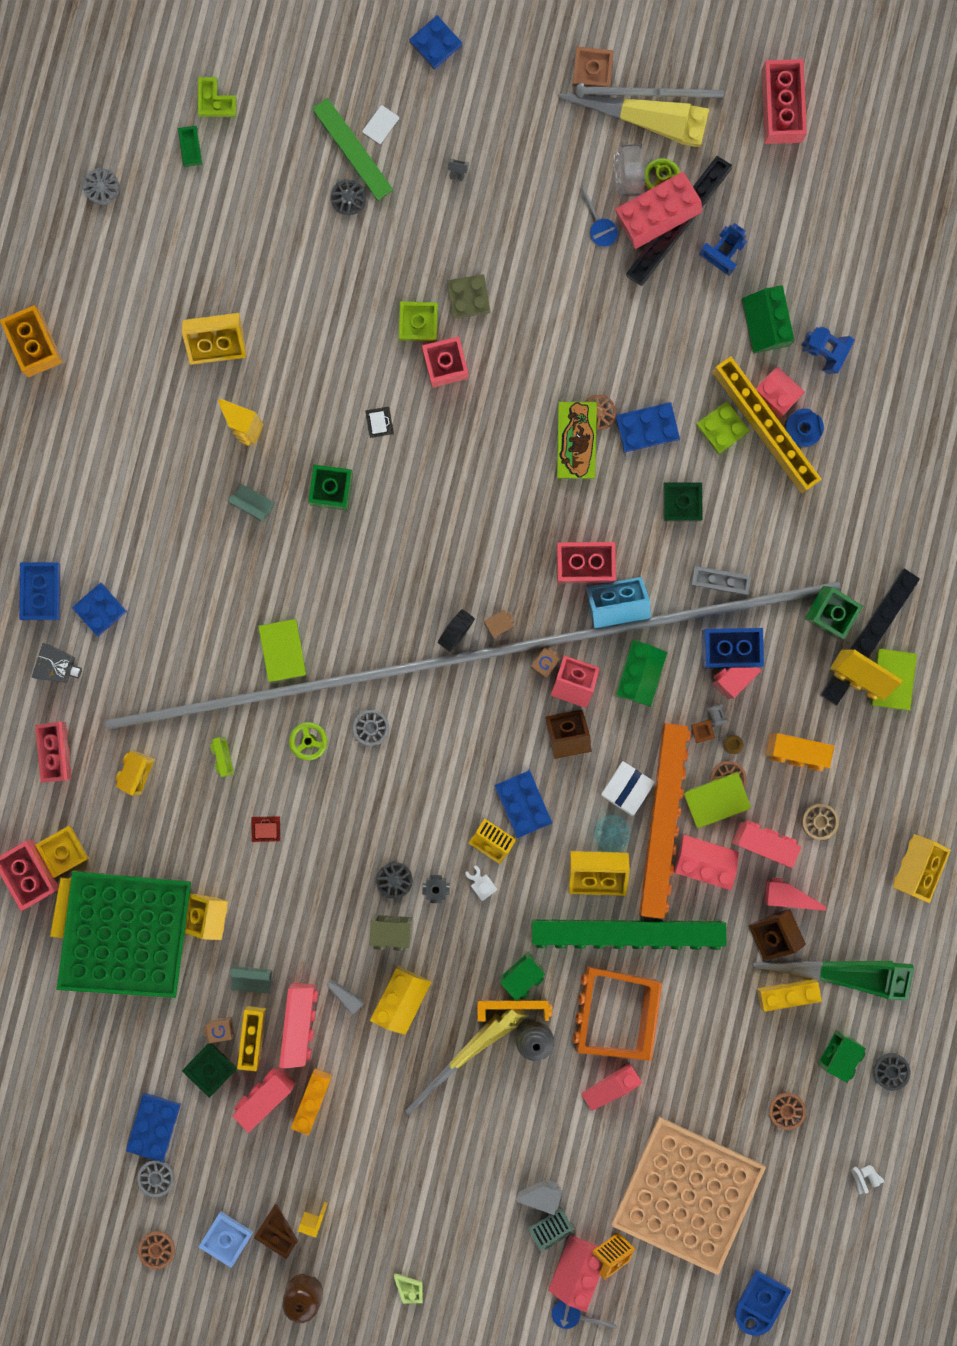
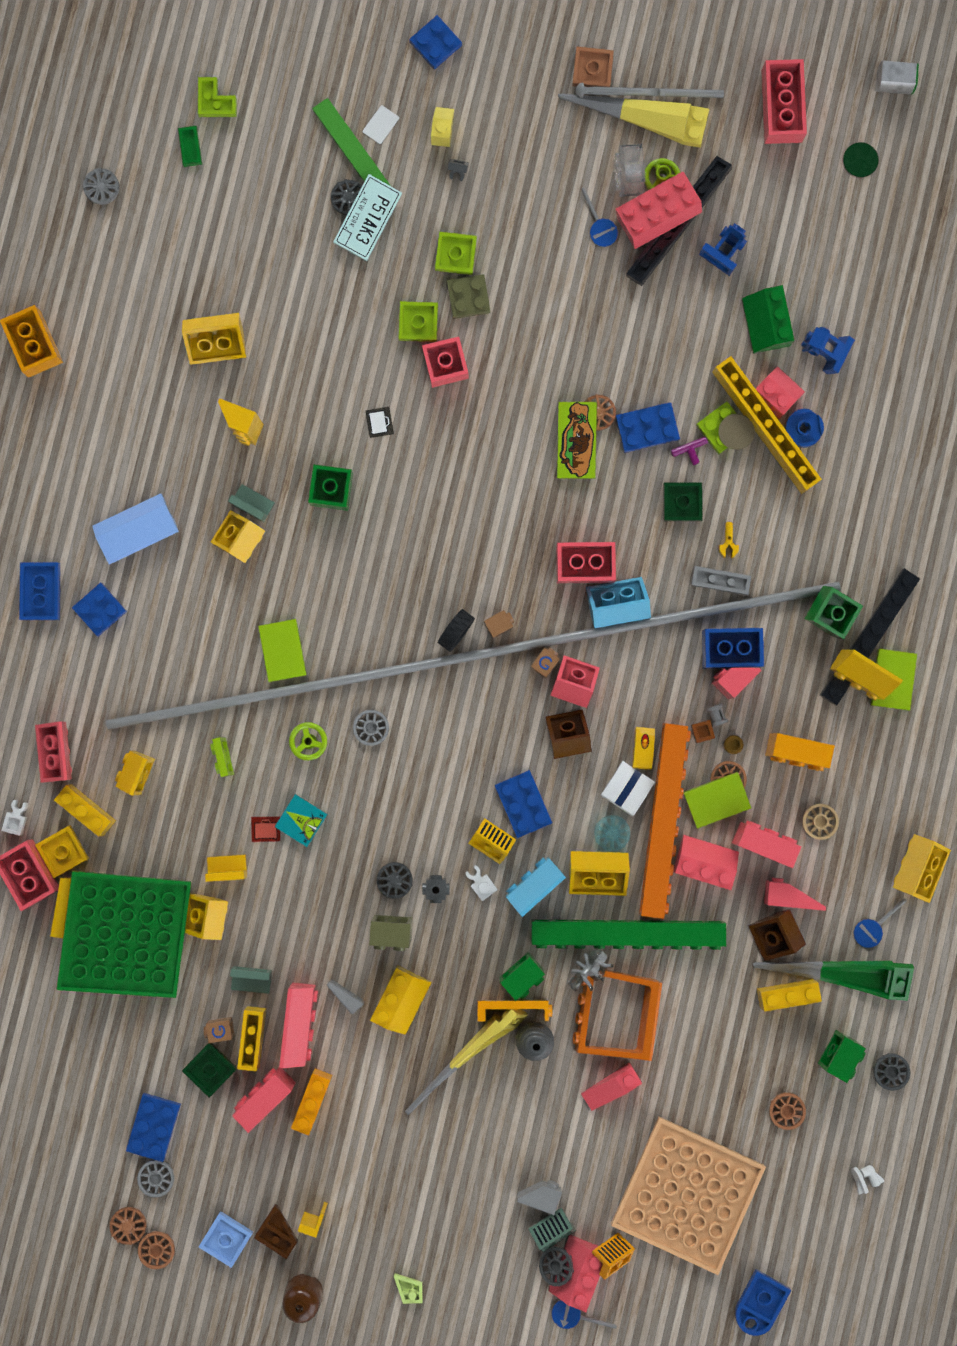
(15, 821): none -> white plate
(55, 665): dark grey torso -> none
(85, 810): none -> yellow brick
(128, 1225): none -> nougat wheel
(135, 528): none -> light blue slope
(226, 868): none -> yellow panel
(238, 536): none -> yellow slope
(301, 820): none -> teal tile
(367, 217): none -> light aqua tile
(442, 127): none -> light yellow slope
(455, 253): none -> lime plate
(534, 886): none -> medium azure slope
(556, 1266): none -> dark grey wheel
(592, 968): none -> animal
(640, 673): green slope -> none
(643, 748): none -> yellow slope
(690, 449): none -> magenta piece
(728, 541): none -> yellow bar
(736, 431): none -> dark tan sticker
(861, 159): none -> dark green sticker
(869, 932): none -> blue piece
(897, 77): none -> flat silver piece

